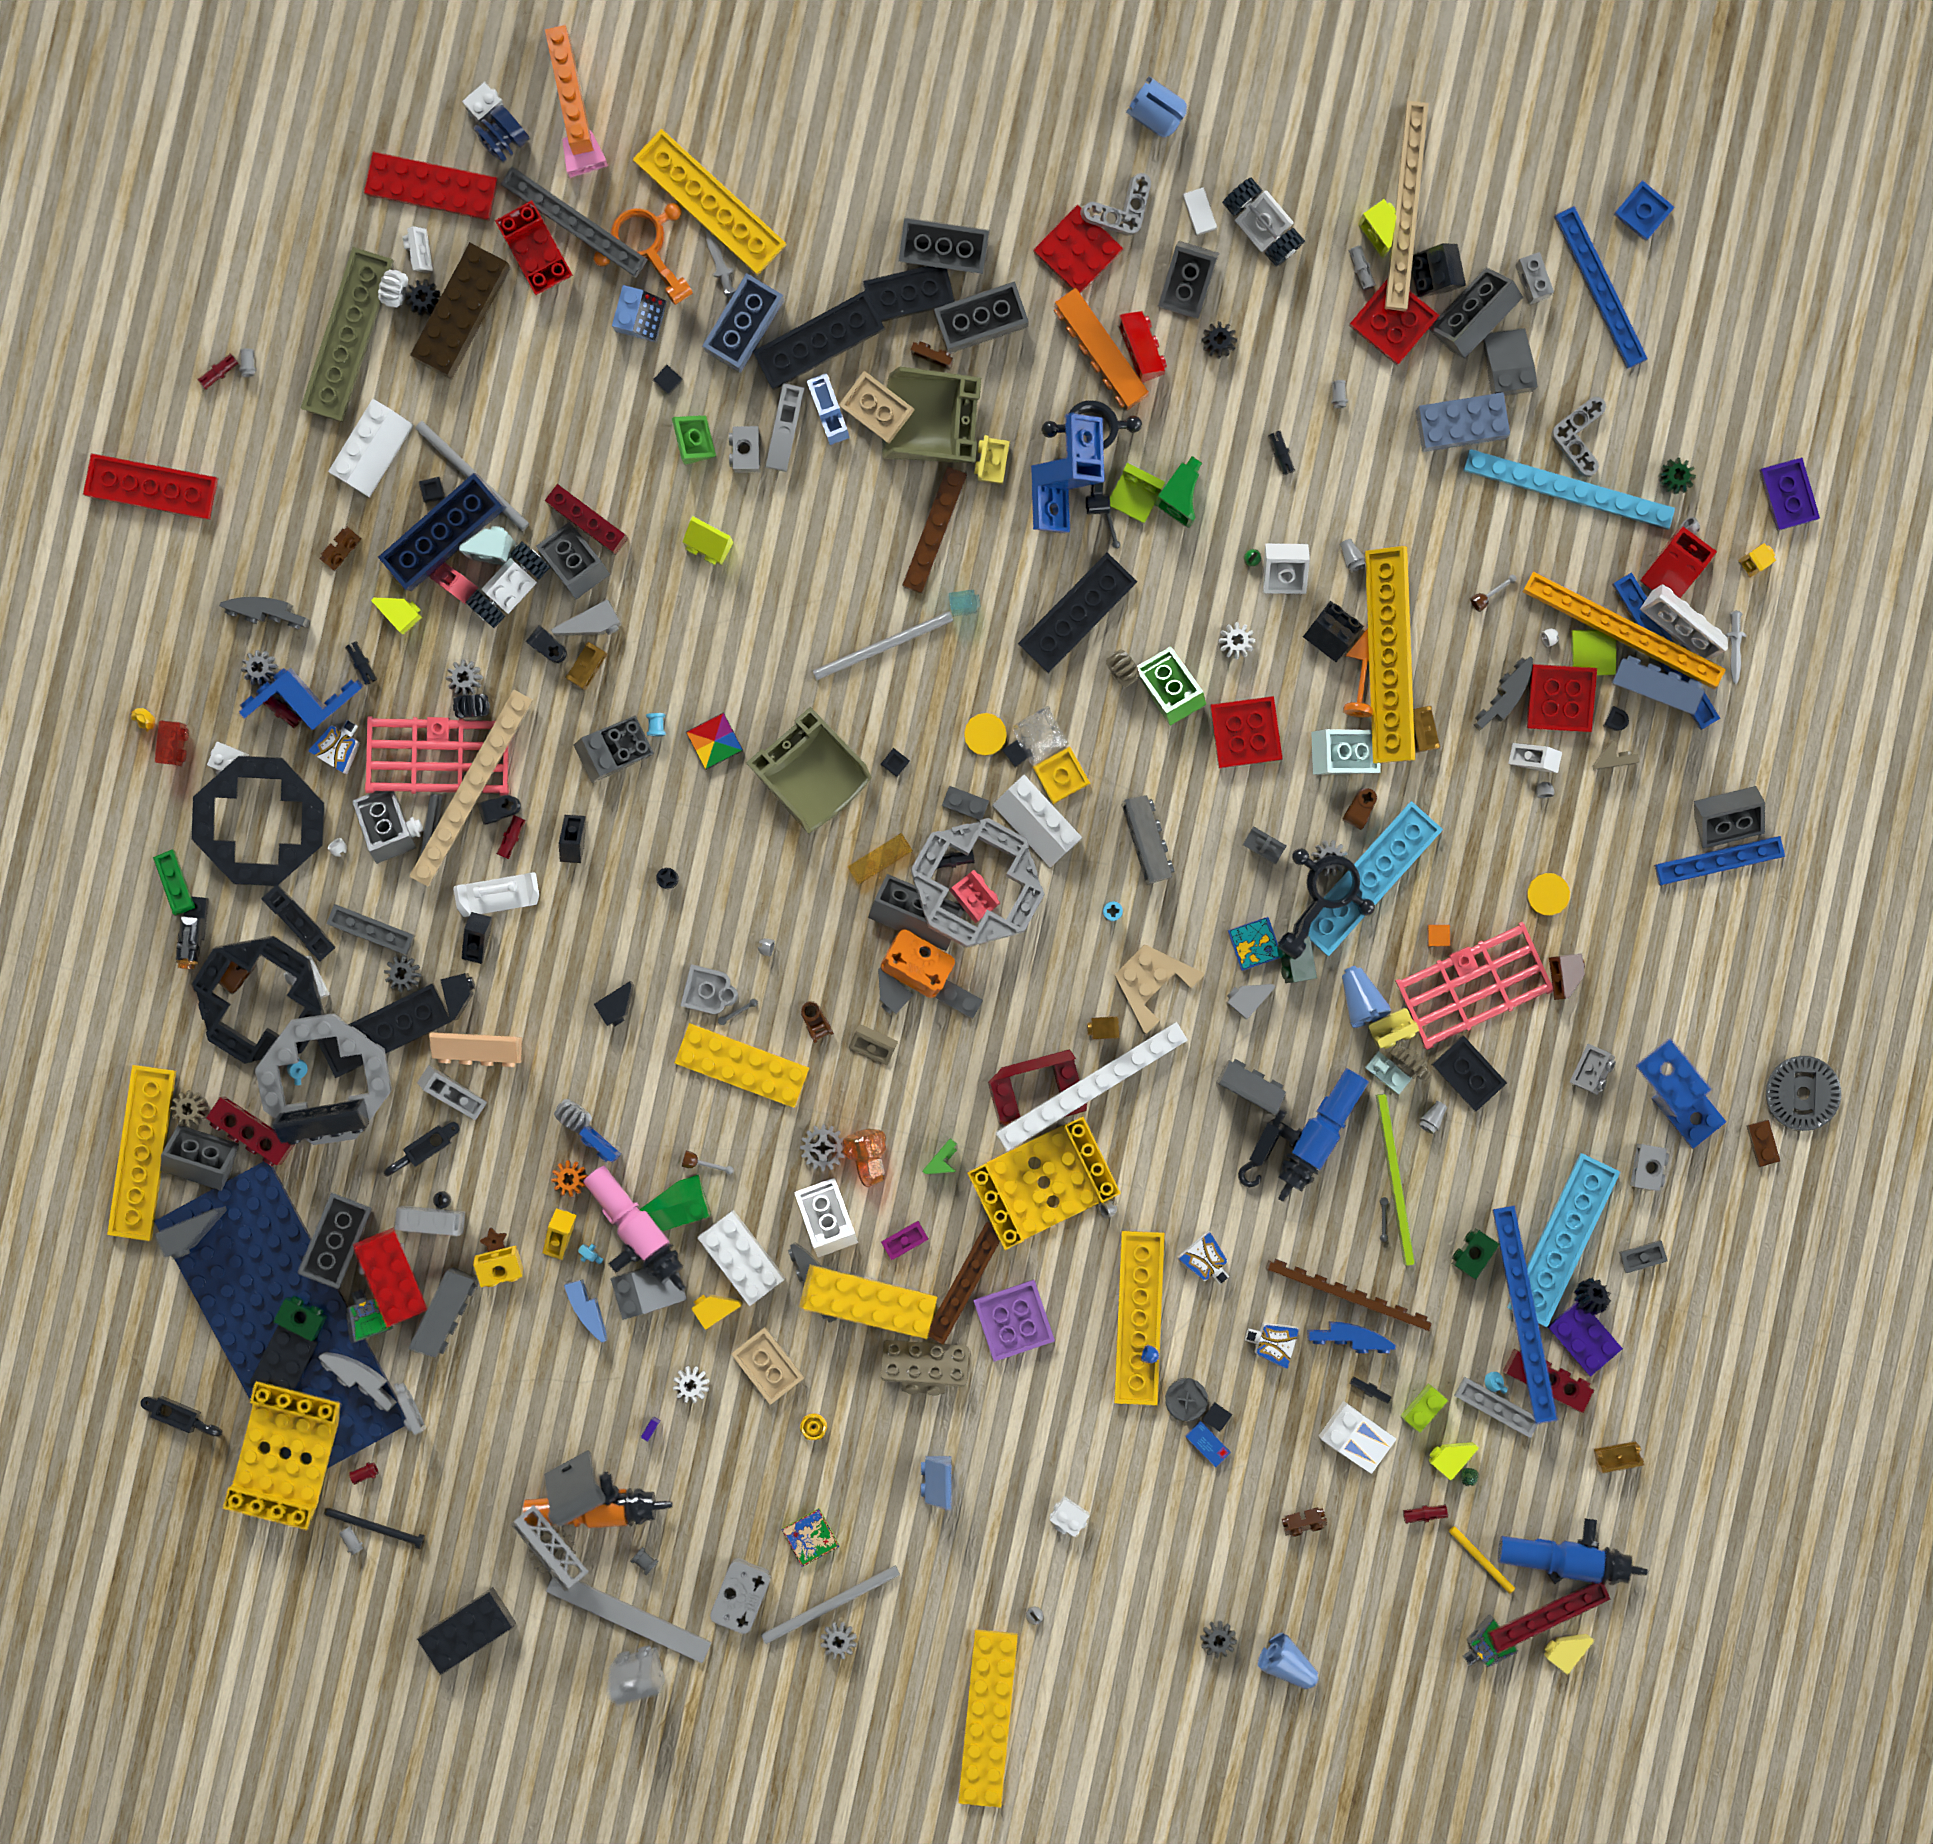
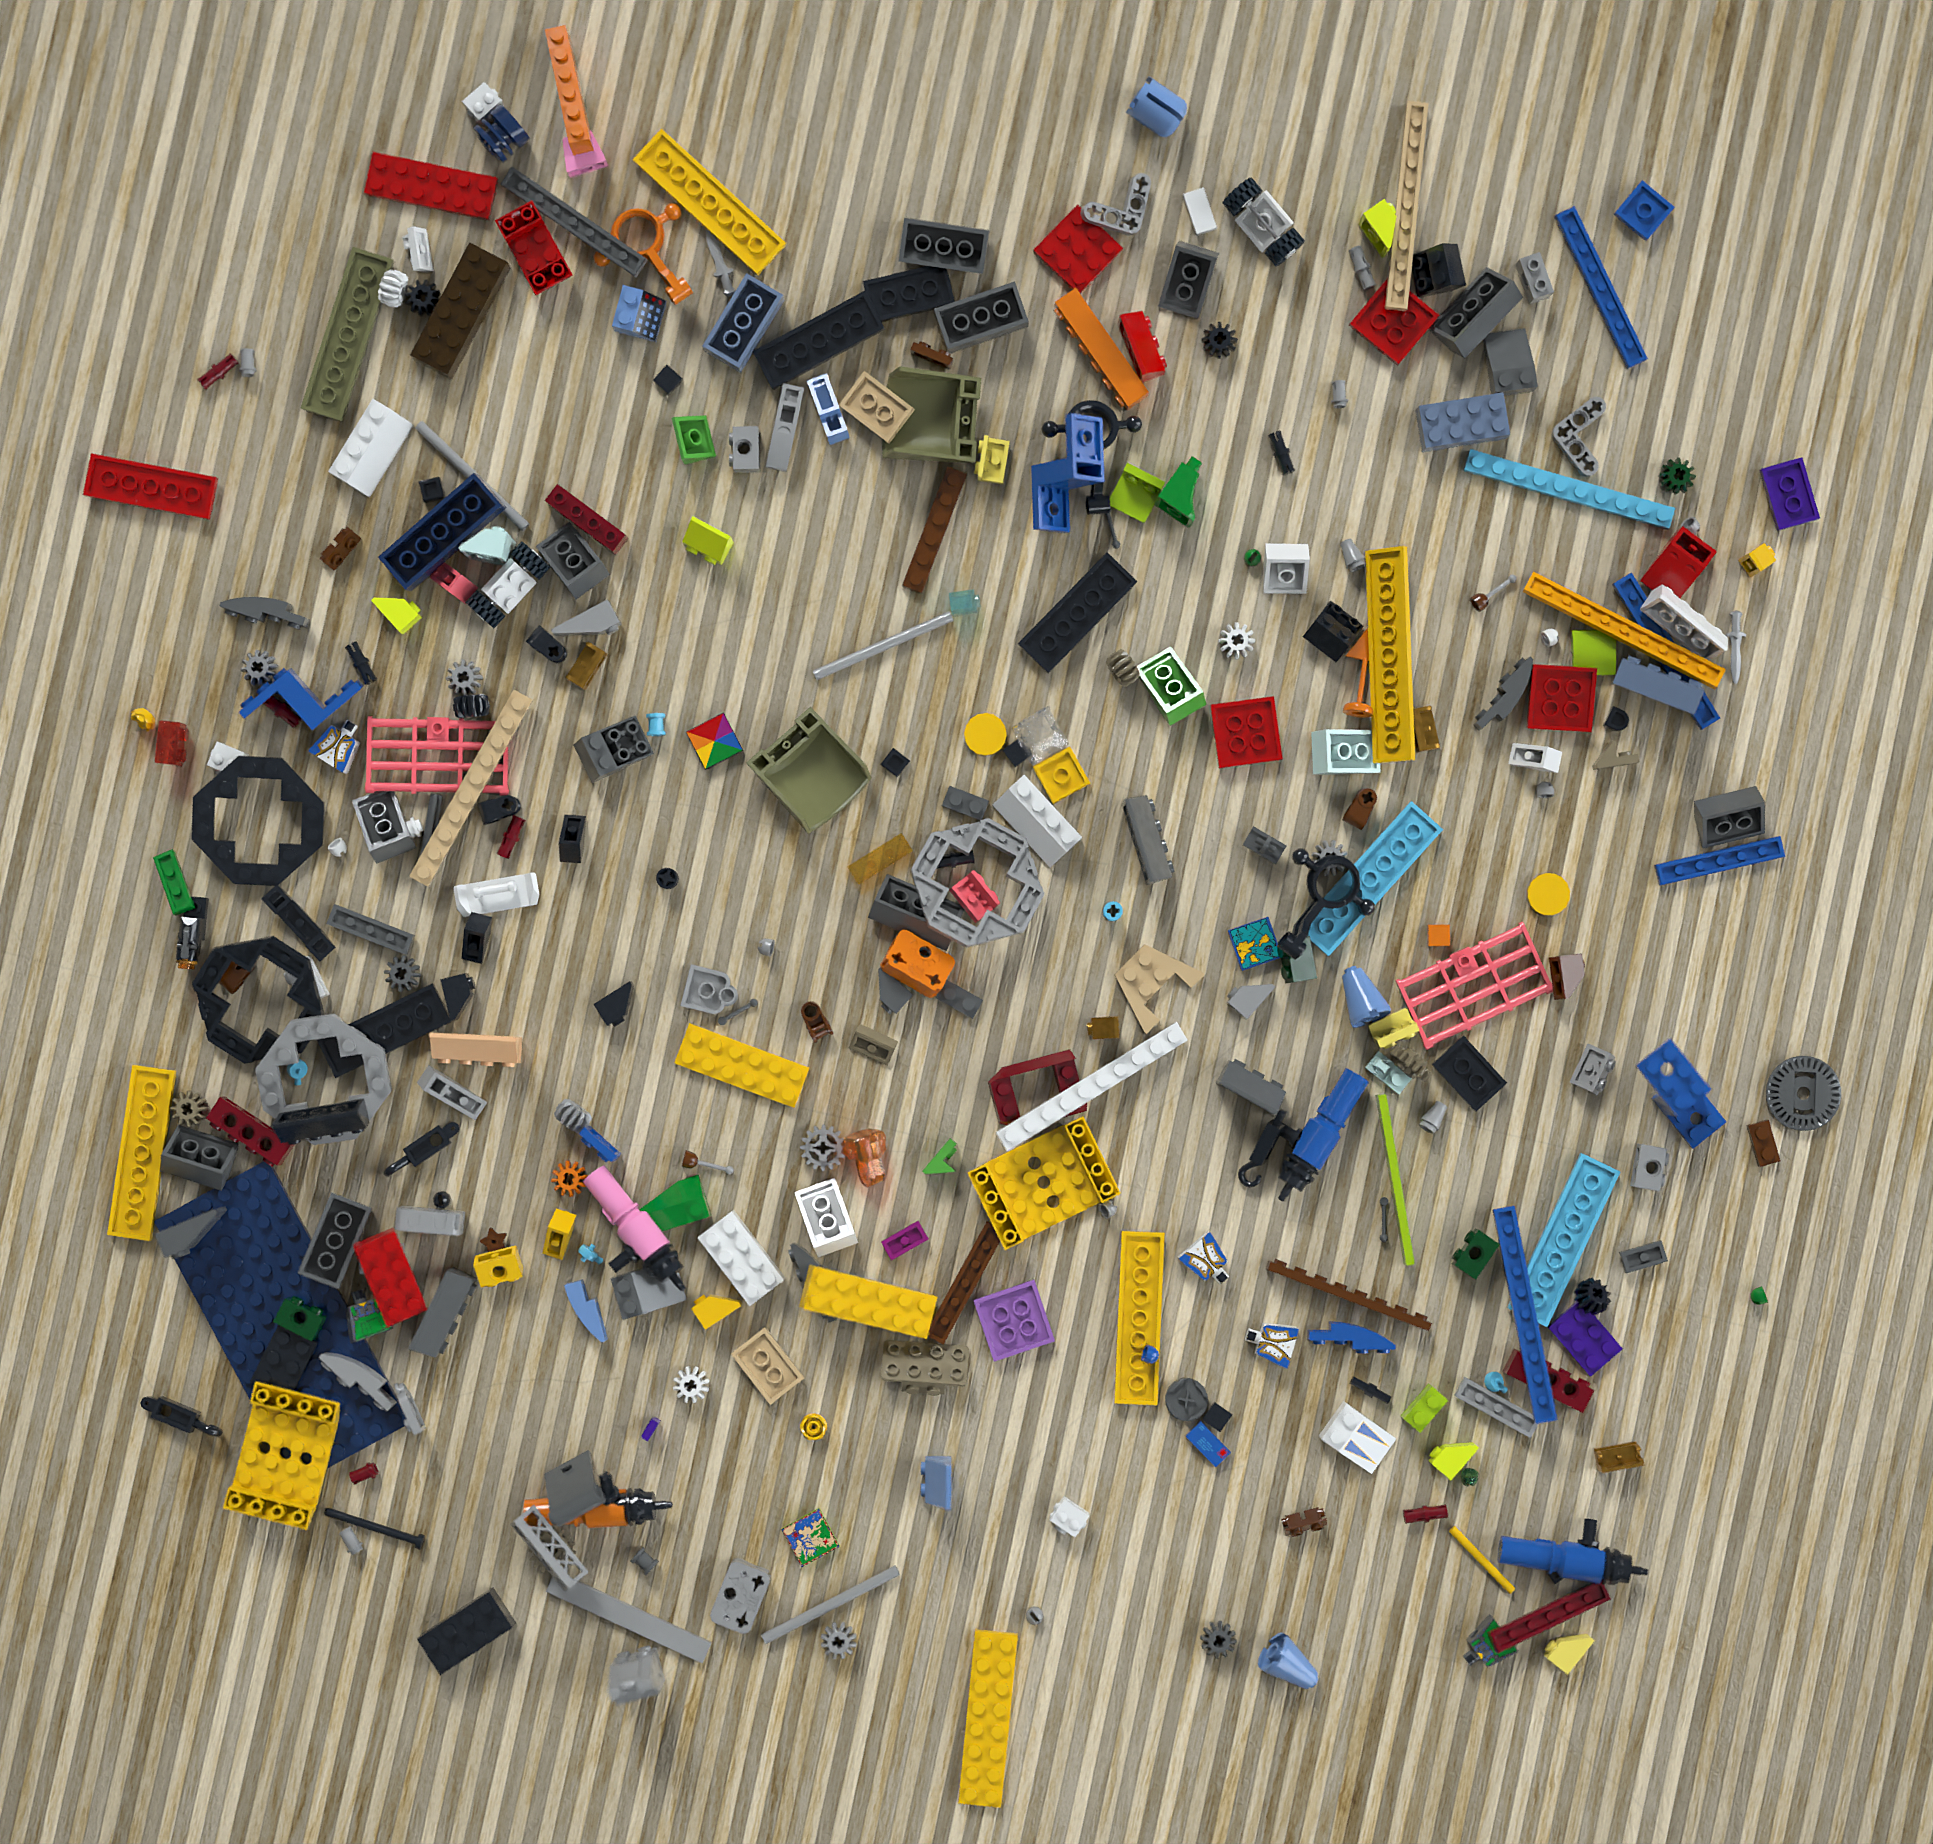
(1758, 1296): none -> green hinge

